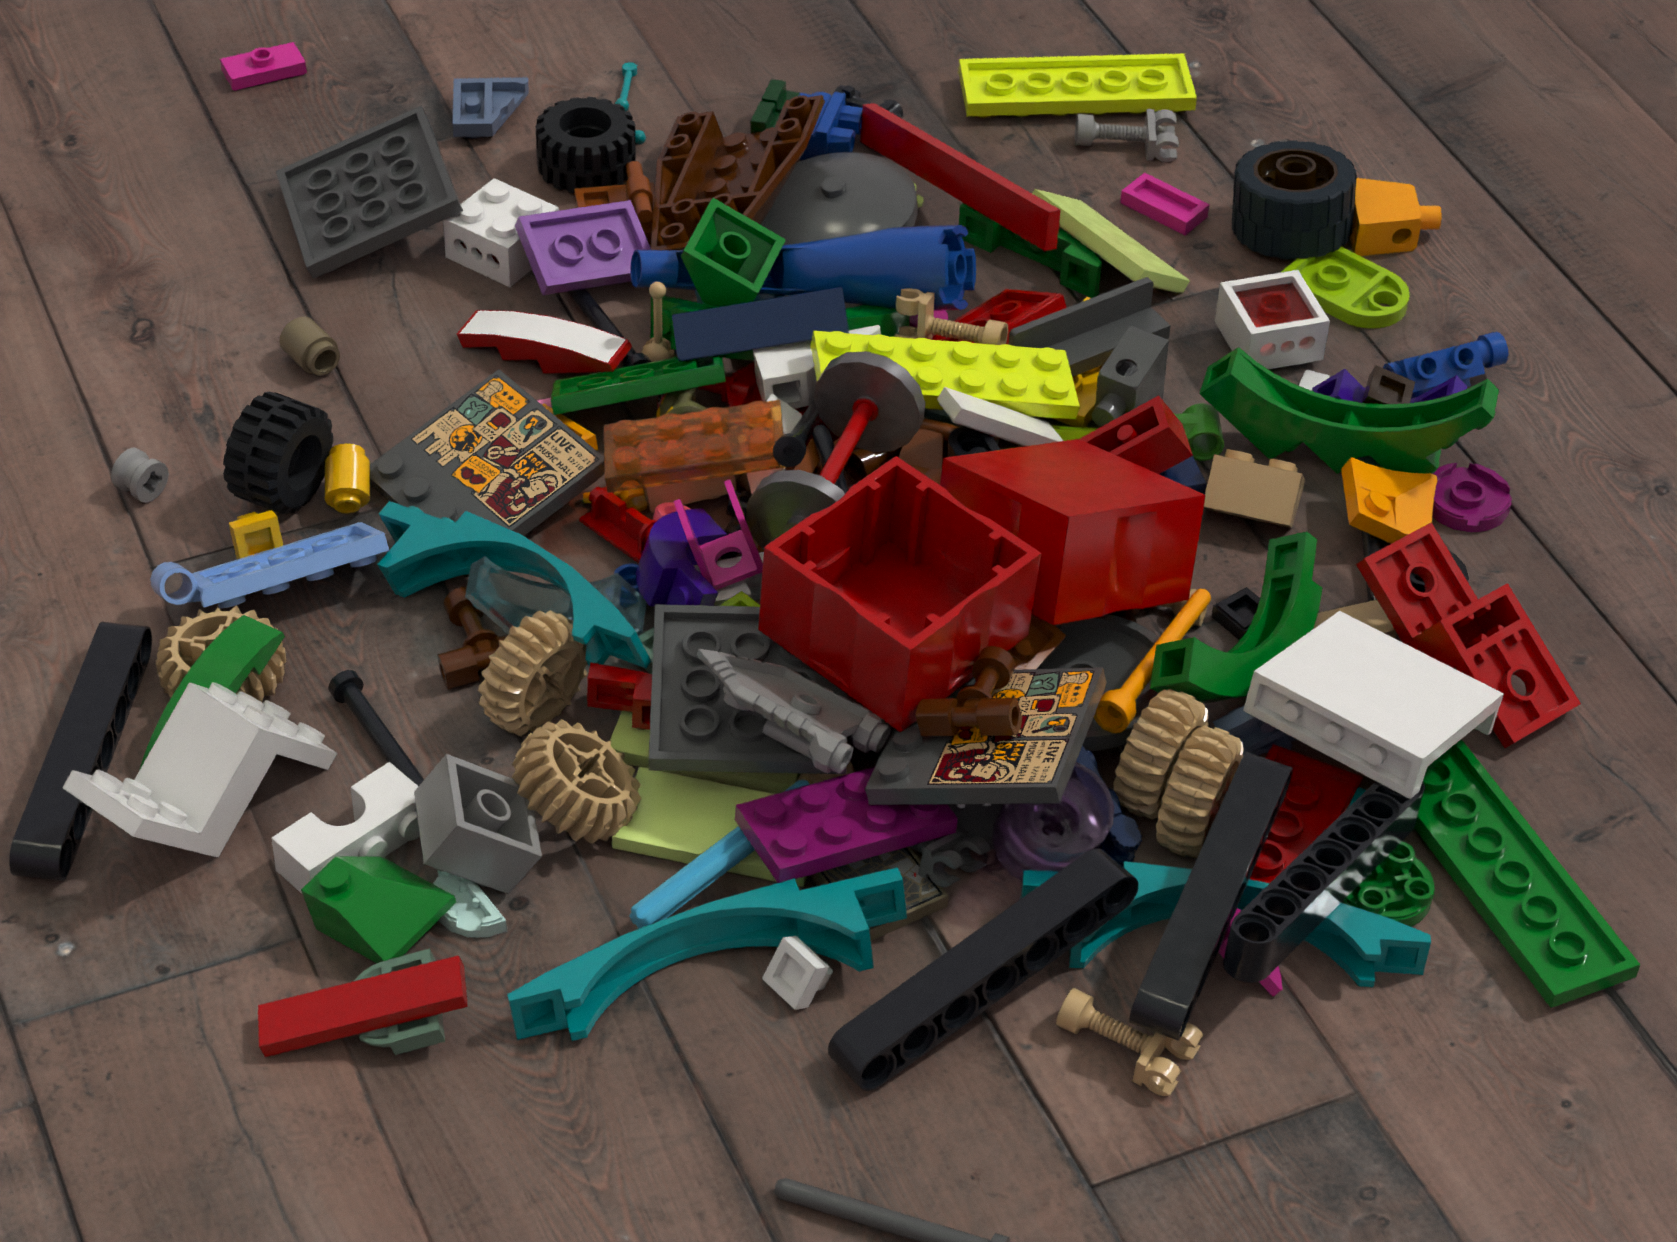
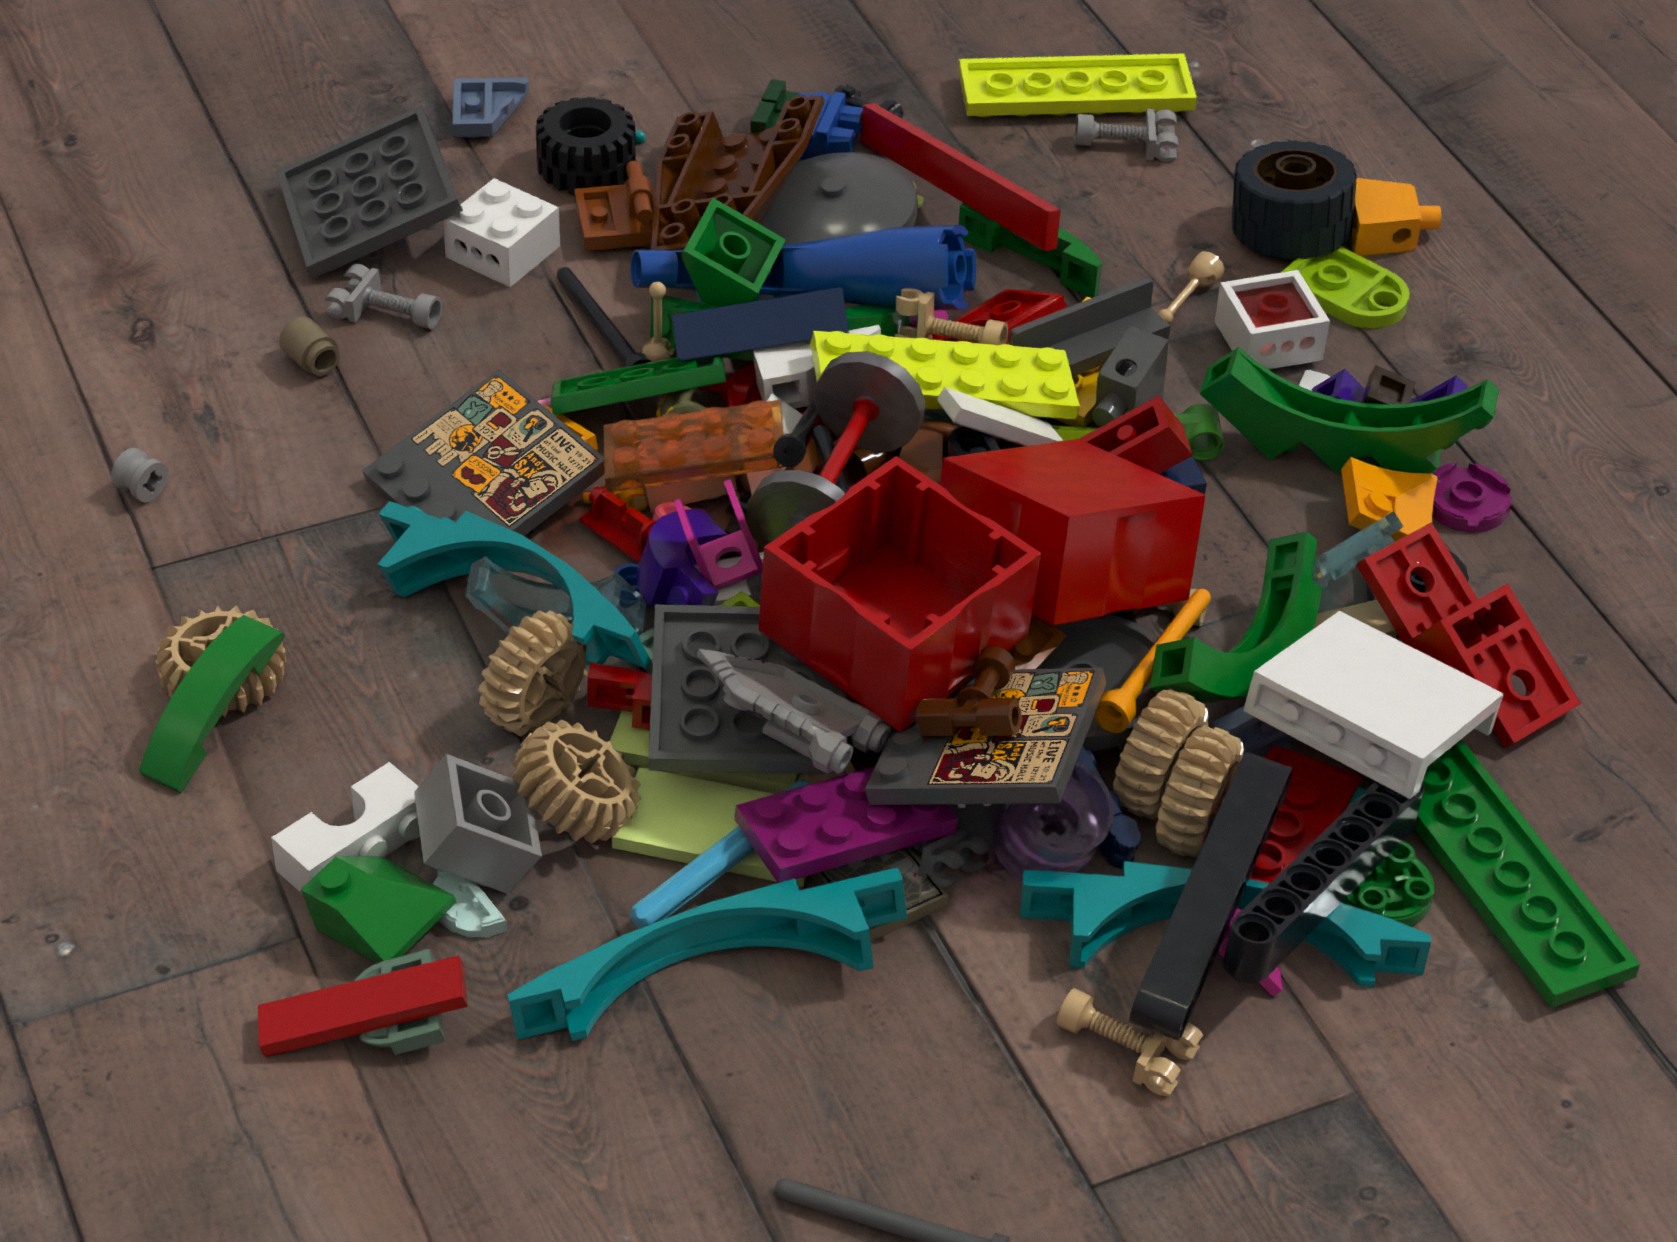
(83, 743): black beam -> none
(201, 769): white bracket -> none
(255, 533): yellow tile -> none
(263, 66): dark pink plate -> none
(273, 568): light blue hinge -> none
(277, 452): black tyre -> none
(347, 478): yellow brick -> none
(347, 689): black bar -> none
(367, 291): none -> light grey bar
(462, 664): reddish brown bar -> none
(553, 341): slope -> none
(581, 246): medium lavender plate -> none
(628, 70): teal hinge -> none
(796, 972): white tile -> none
(982, 969): black beam -> none
(1113, 243): yellowish green tile -> none
(1164, 203): dark pink tile -> none
(1204, 272): none -> tan hinge
(1236, 612): black tile -> none
(1253, 489): tan slope -> none
(1348, 553): none -> clear light blue plate
(1461, 360): blue brick -> none

